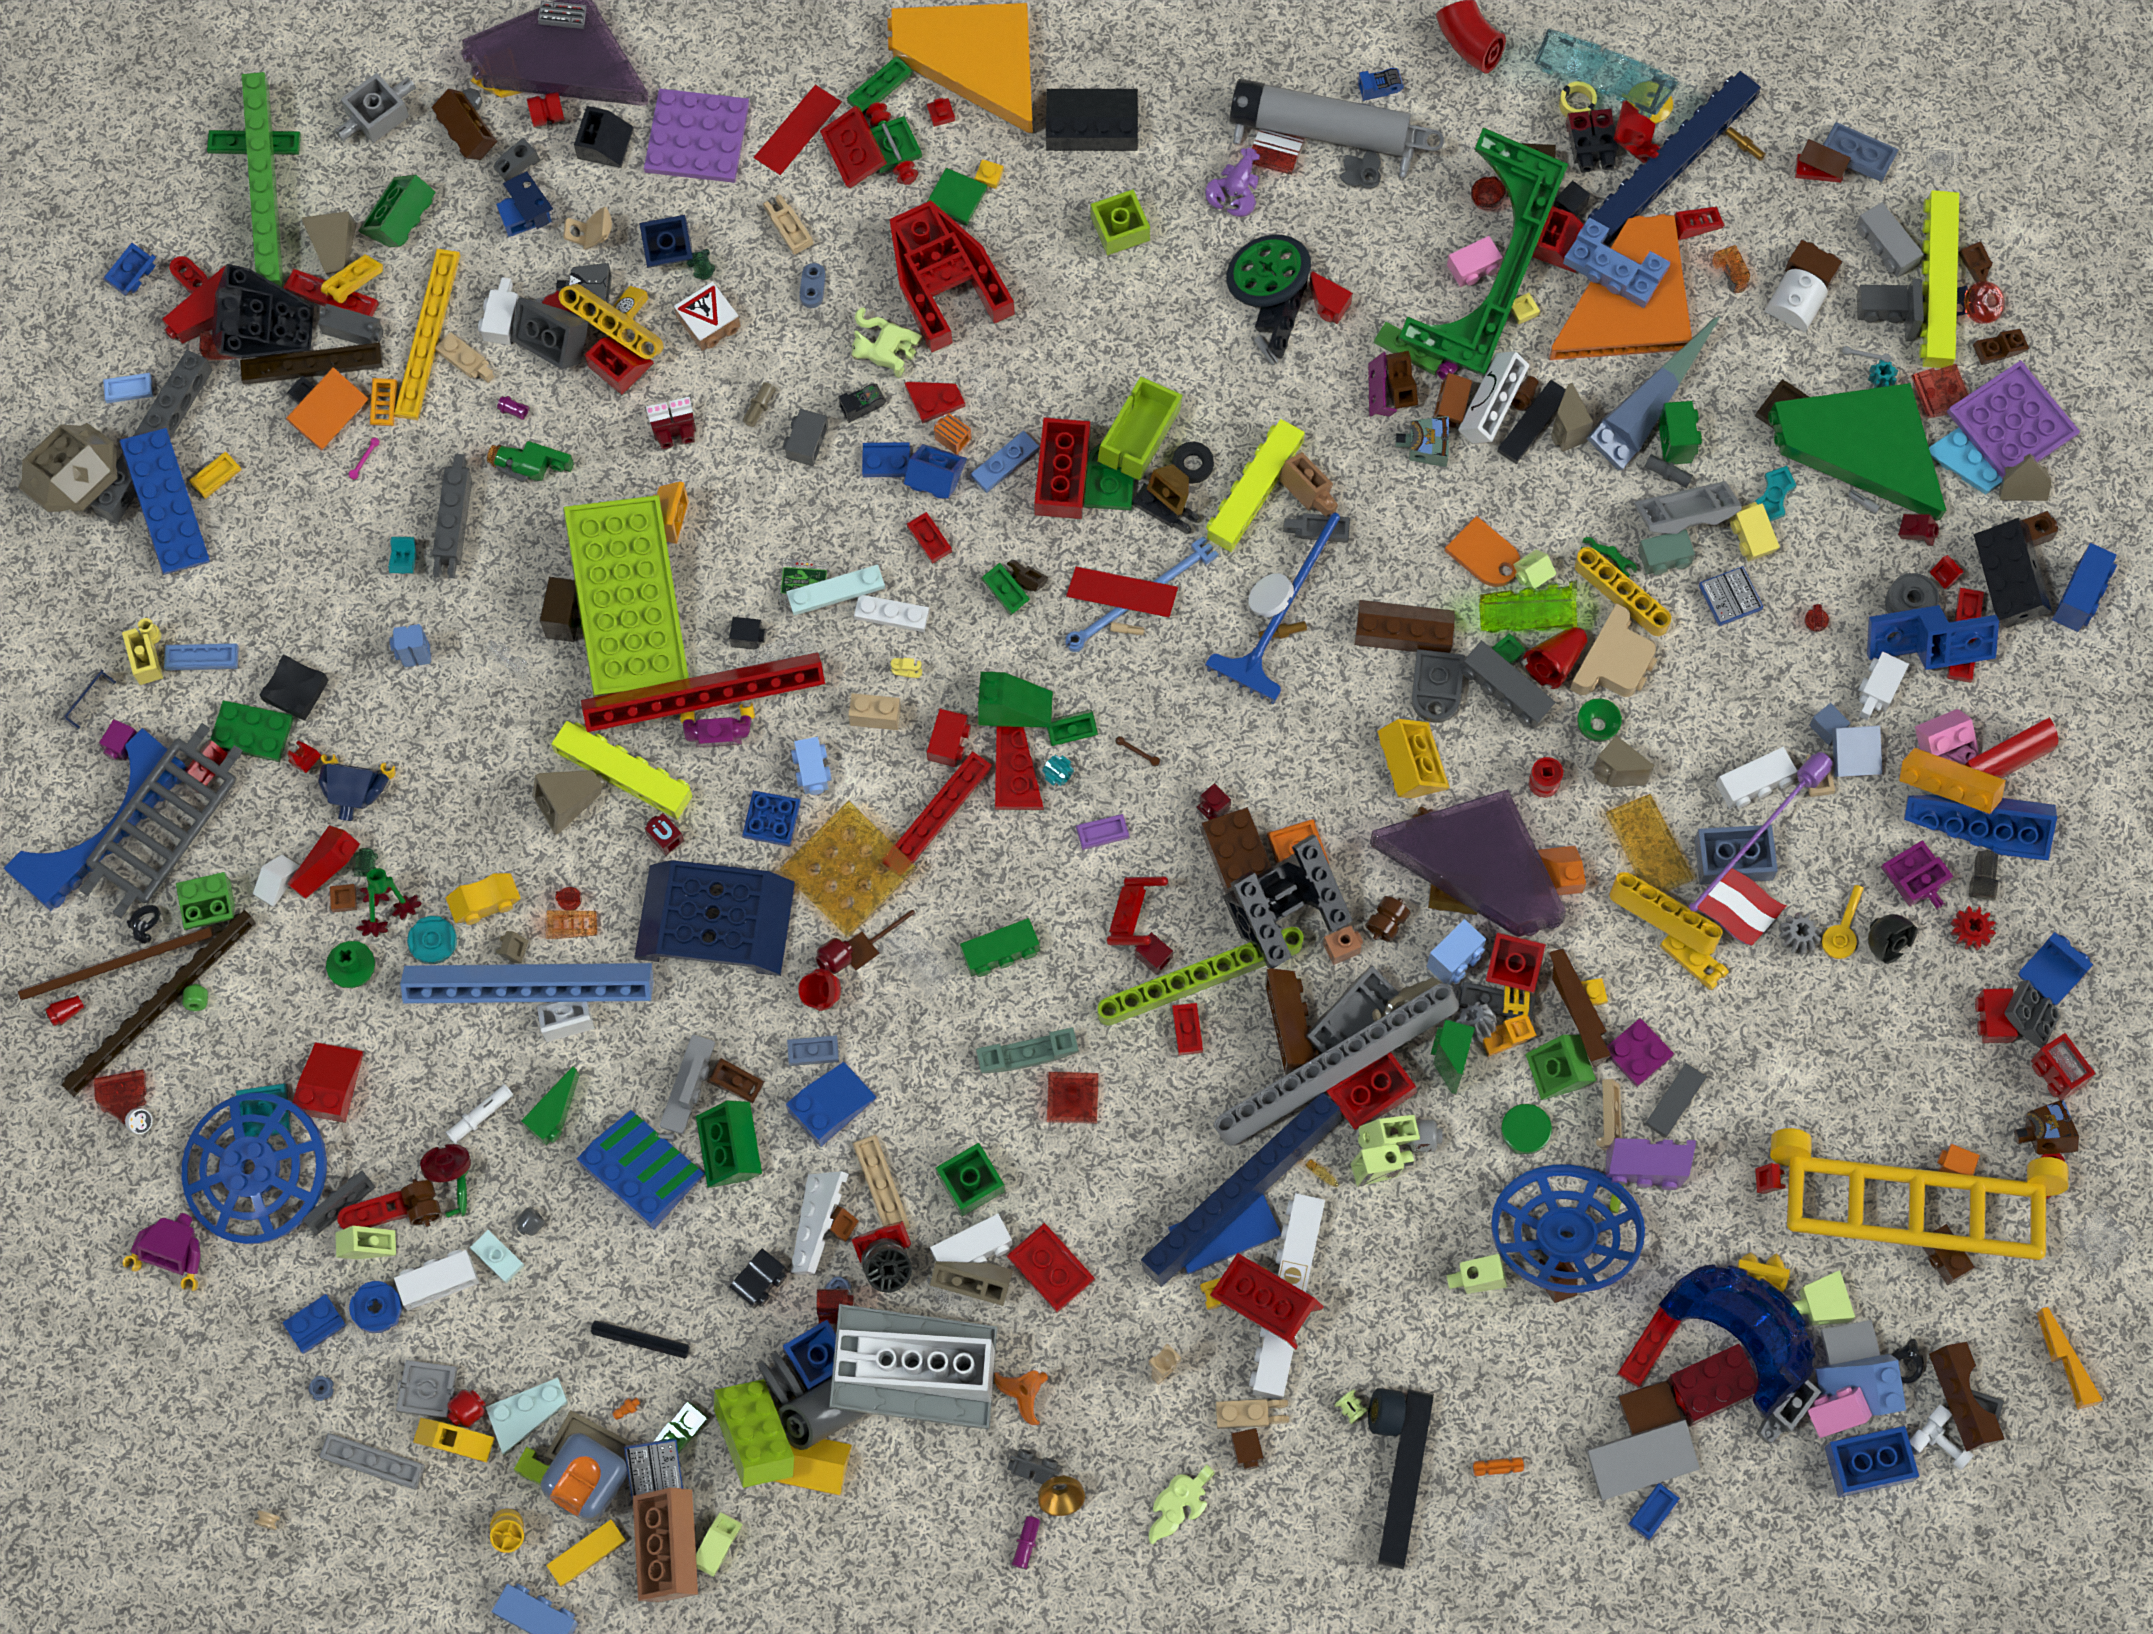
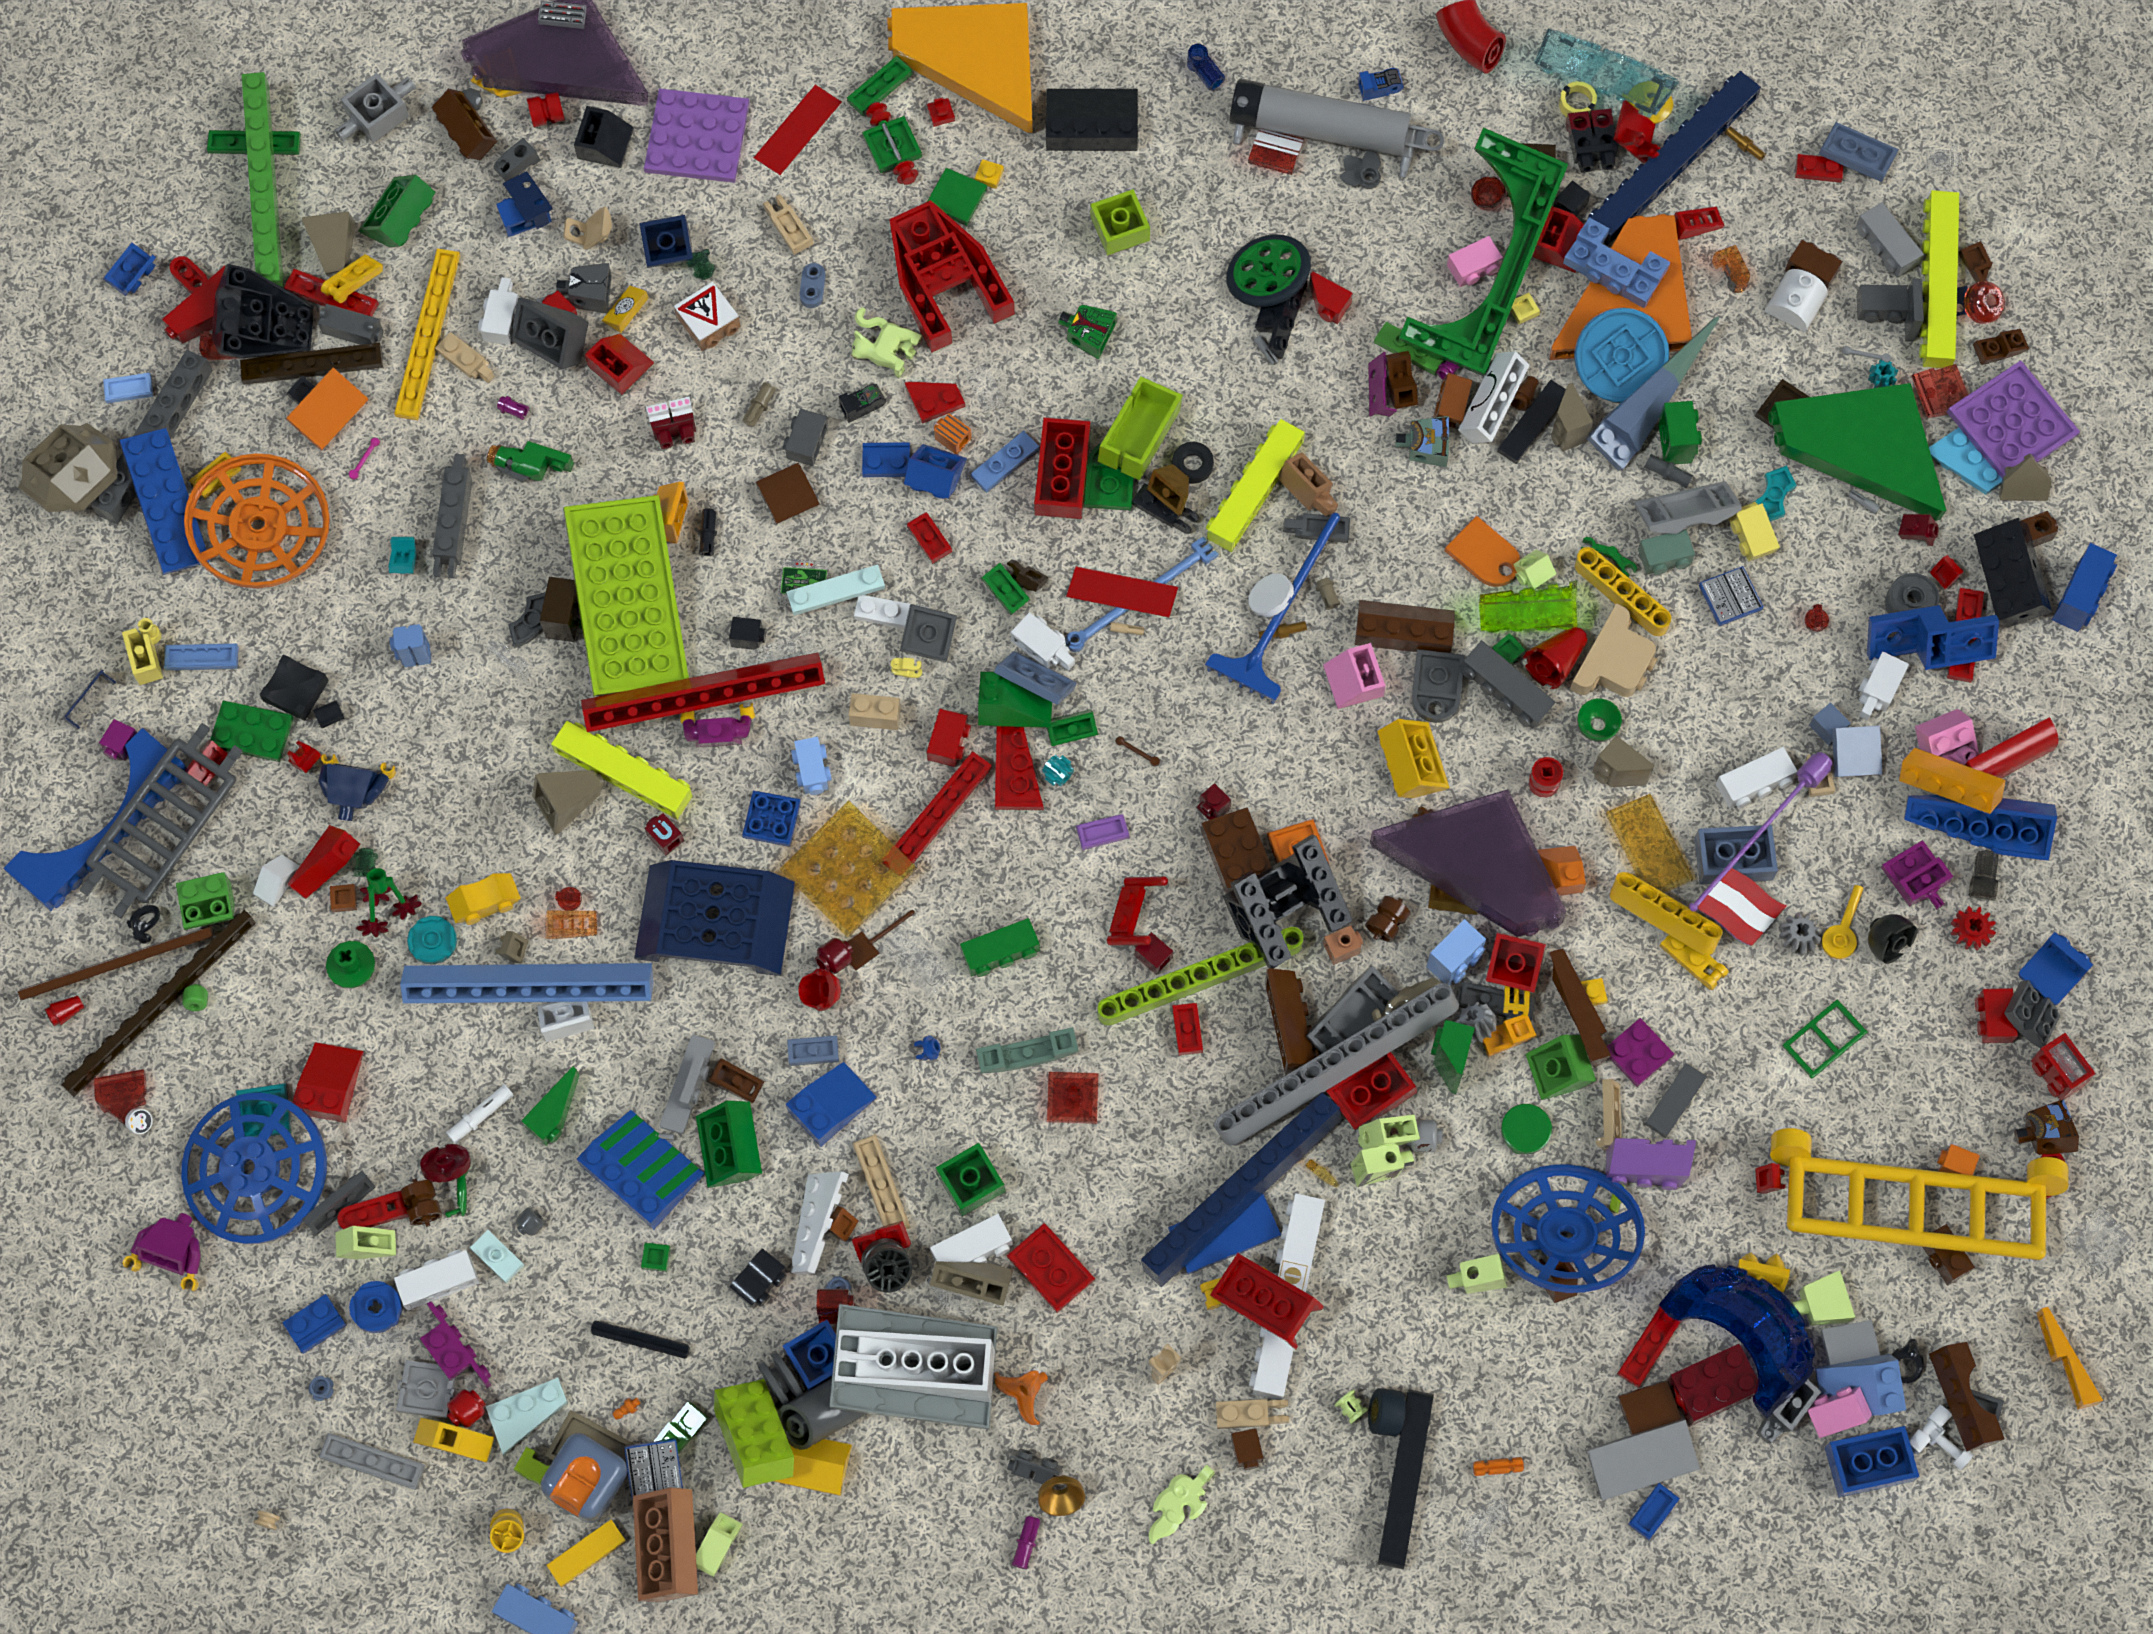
(253, 509): none -> orange dish
(328, 714): none -> black piece
(383, 383): light orange slope -> none
(448, 1350): none -> magenta bracket
(529, 624): none -> dark grey tile
(622, 321): yellow beam -> none
(655, 1257): none -> green tile
(707, 532): none -> black axle
(787, 493): none -> reddish brown slope
(853, 147): red plate -> none
(928, 633): none -> dark grey tile
(930, 1048): none -> blue plate
(1035, 677): none -> sand blue tile
(1041, 642): none -> white hinge
(1089, 328): none -> green torso
(1204, 68): none -> clear blue piece
(1235, 184): medium lavender animal -> none
(1327, 593): none -> dark tan pin
(1355, 676): none -> bright pink slope
(1619, 352): none -> dark azure plate
(1824, 158): reddish brown tile -> none
(1837, 1052): none -> green window

